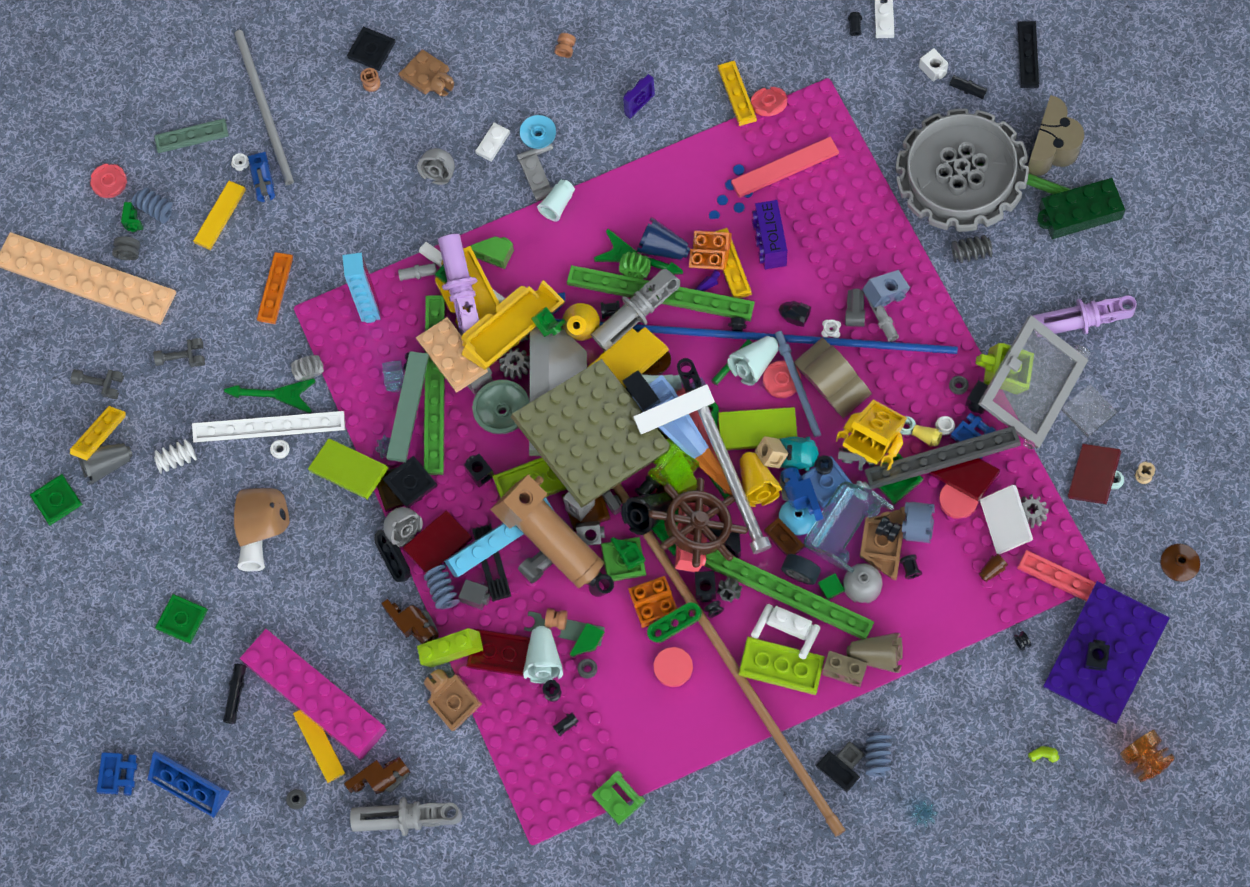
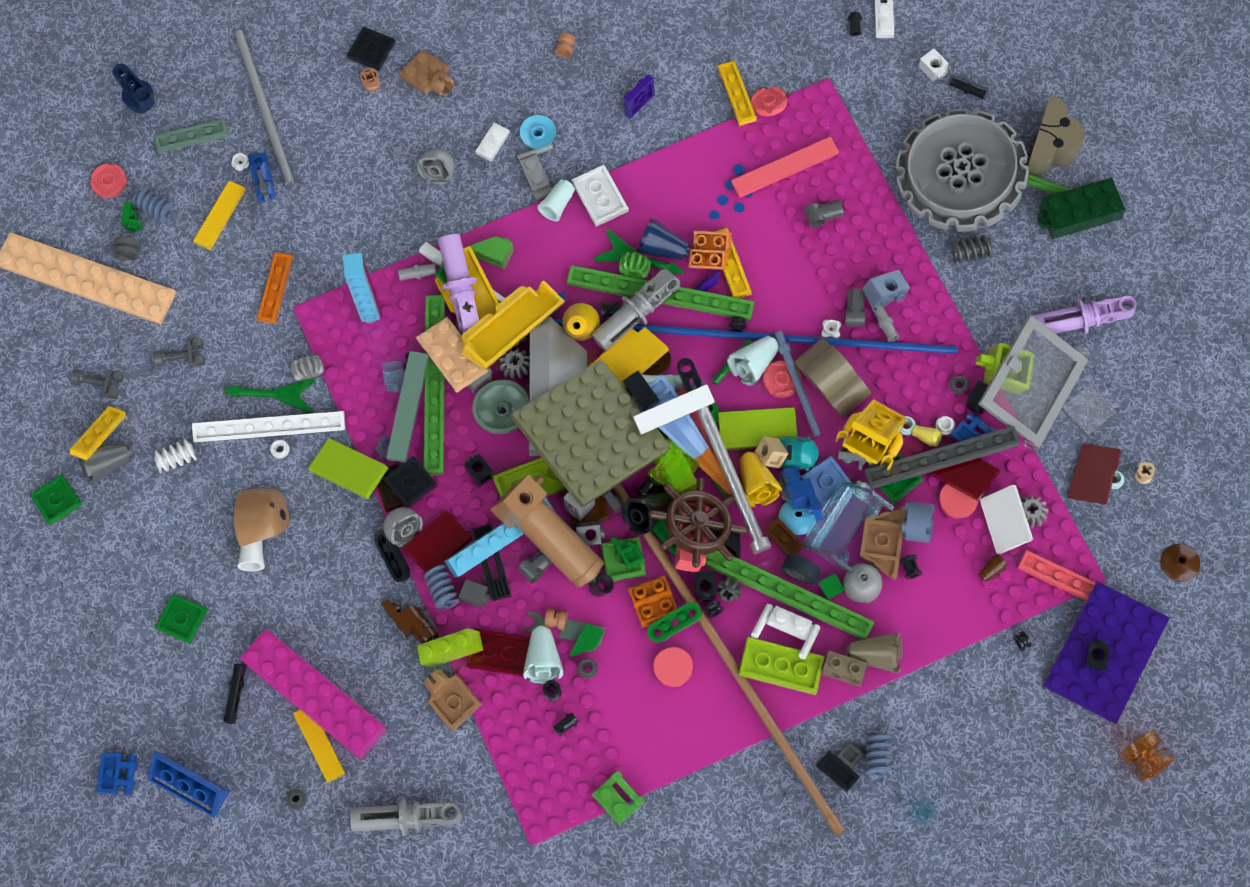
(136, 93): none -> dark blue beam
(379, 778): reddish brown plate -> none
(547, 323): green bracket -> none
(600, 195): none -> white tile
(769, 234): dark purple brick -> none
(795, 312): black rock -> none
(819, 214): none -> dark grey piece
(824, 471): black bush -> none
(888, 529): black wheel -> none
(1028, 54): black tile -> none
(1044, 751): lime arm -> none

